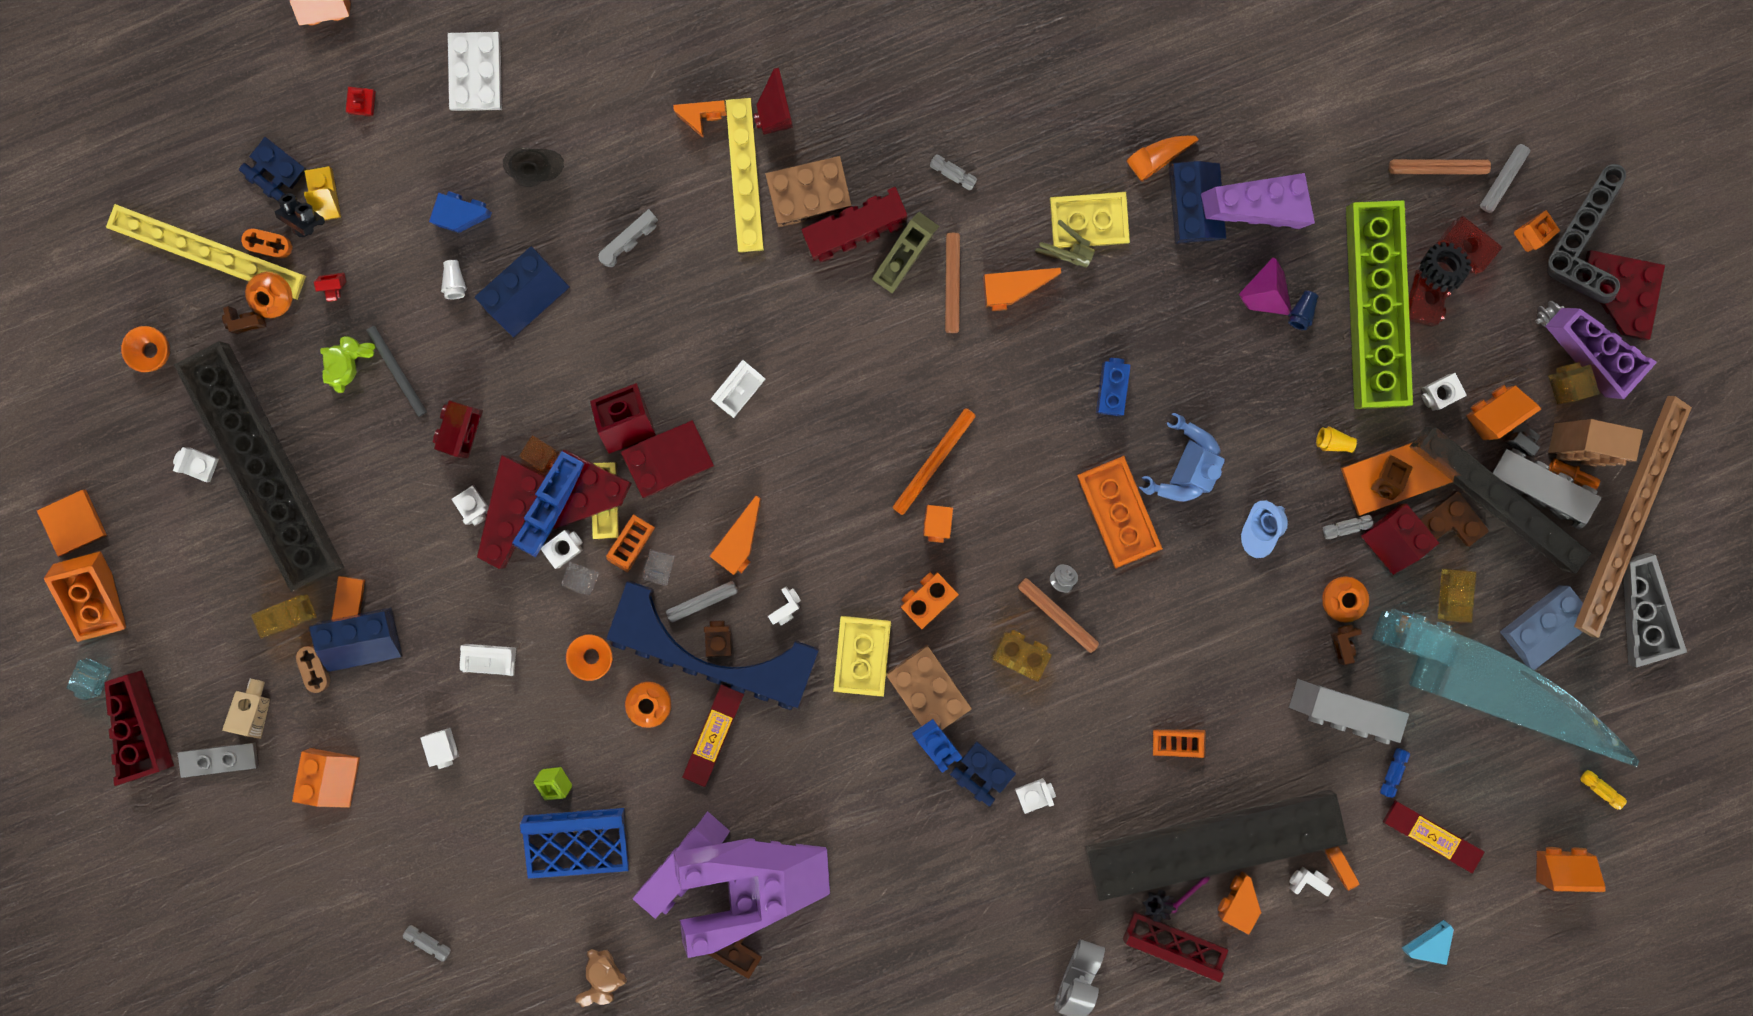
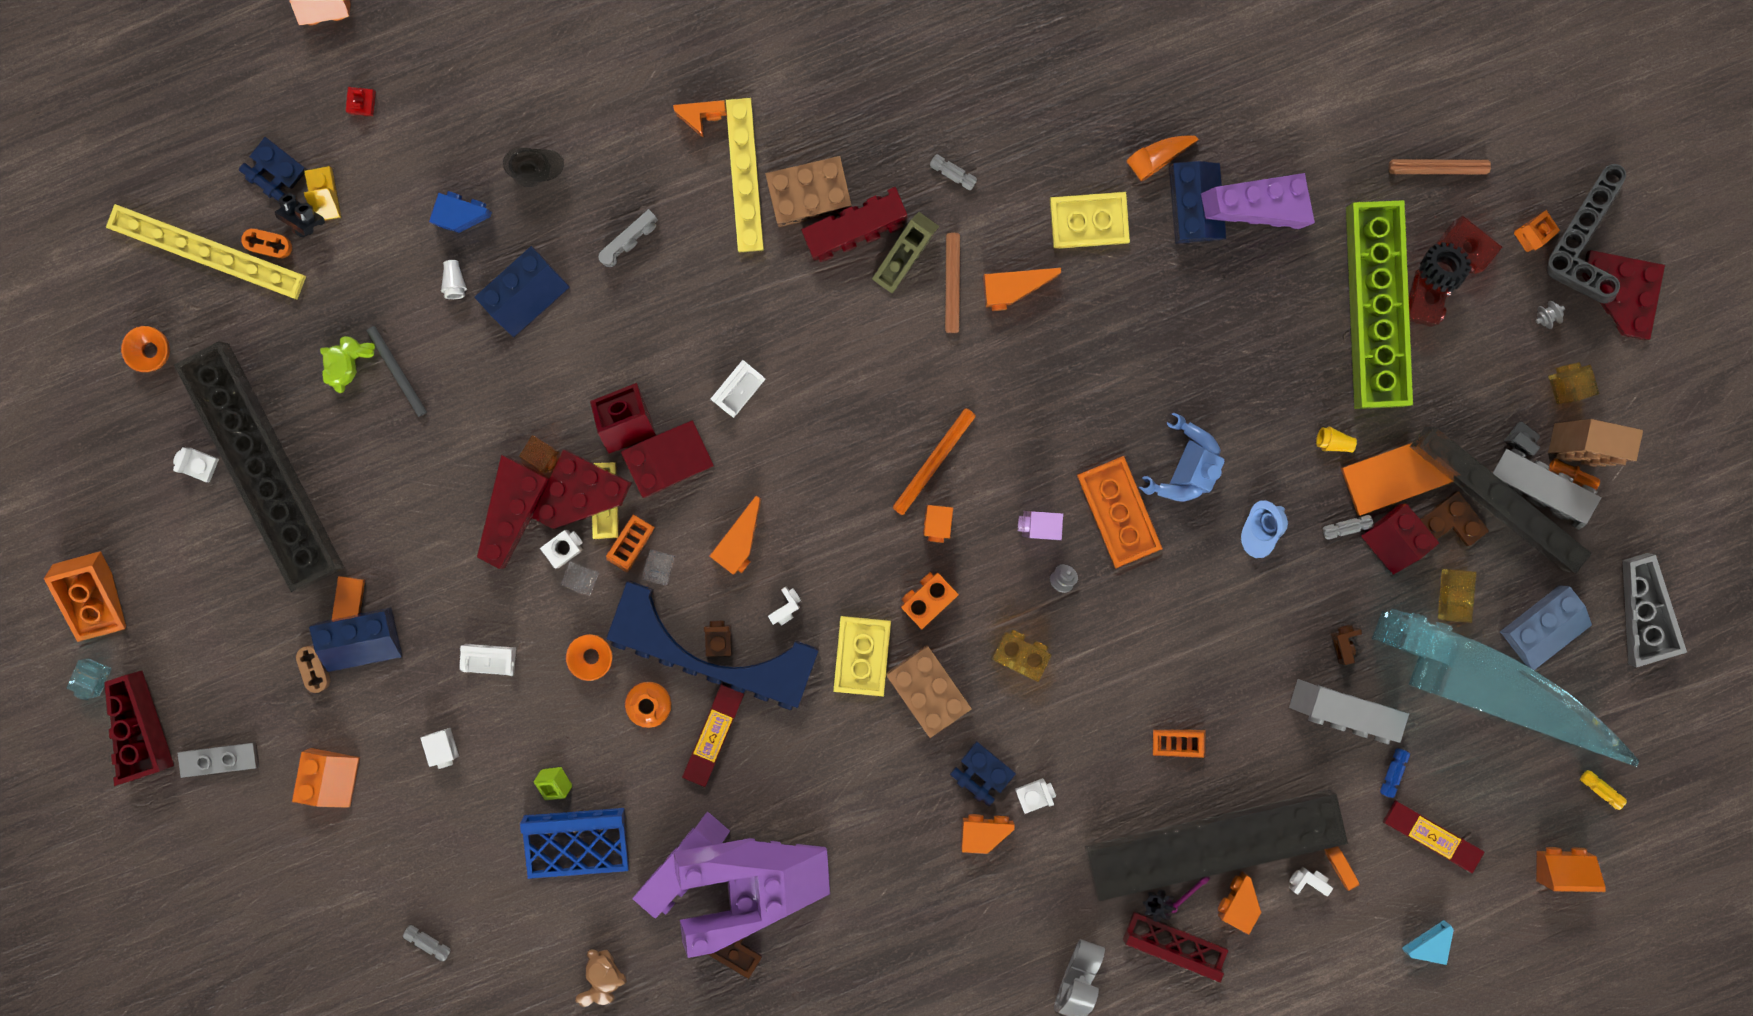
(71, 522): orange tile -> none
(246, 323): reddish brown bracket -> none
(248, 720): tan torso -> none
(277, 290): orange piece -> none
(283, 616): clear yellow brick -> none
(331, 285): red tile -> none
(457, 429): dark red slope -> none
(471, 506): white bracket -> none
(474, 71): white plate -> none
(549, 503): blue slope -> none
(701, 601): light grey axle -> none
(772, 106): dark red slope -> none
(937, 745): blue plate -> none
(983, 834): none -> orange slope
(1041, 525): none -> lavender brick
(1058, 615): nougat axle -> none
(1078, 254): olive plant -> none
(1113, 387): blue brick -> none
(1268, 291): magenta slope -> none
(1303, 312): dark blue cone -> none
(1333, 596): orange piece -> none
(1392, 478): reddish brown bracket -> none
(1453, 389): white brick -> none
(1502, 412): orange slope -> none
(1505, 178): light grey axle -> none
(1613, 361): medium lavender wedge -> none
(1632, 517): medium nougat plate -> none

